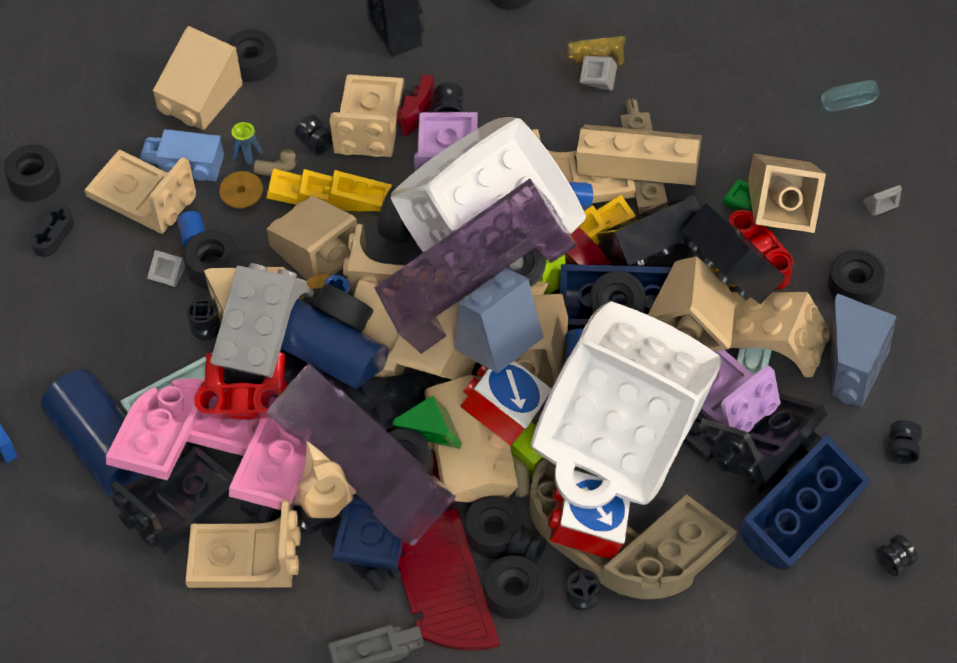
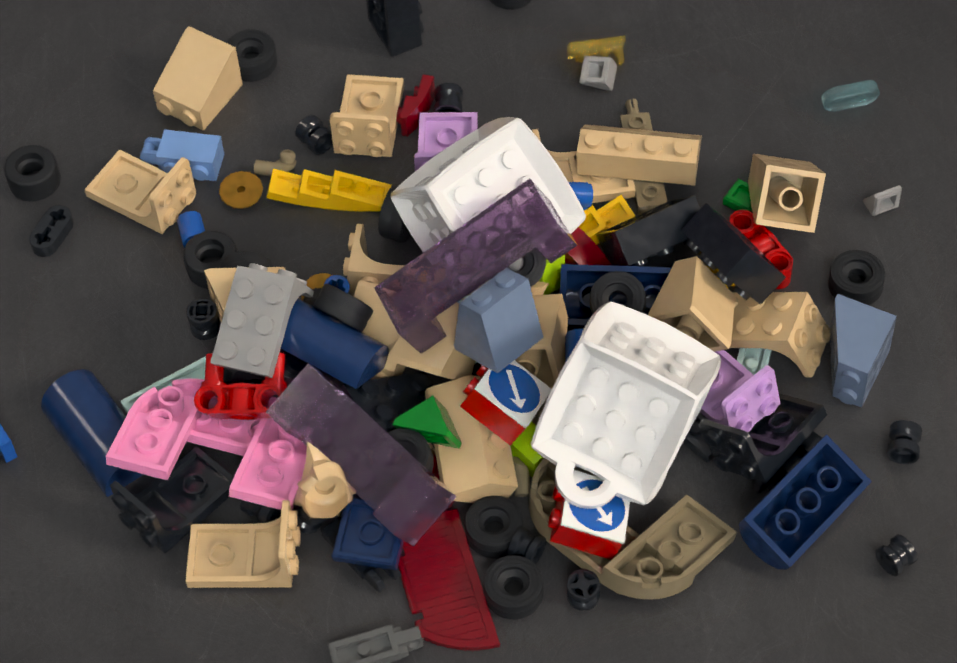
(166, 268): light grey slope -> none
(244, 136): piece -> none
(313, 237): tan slope -> none

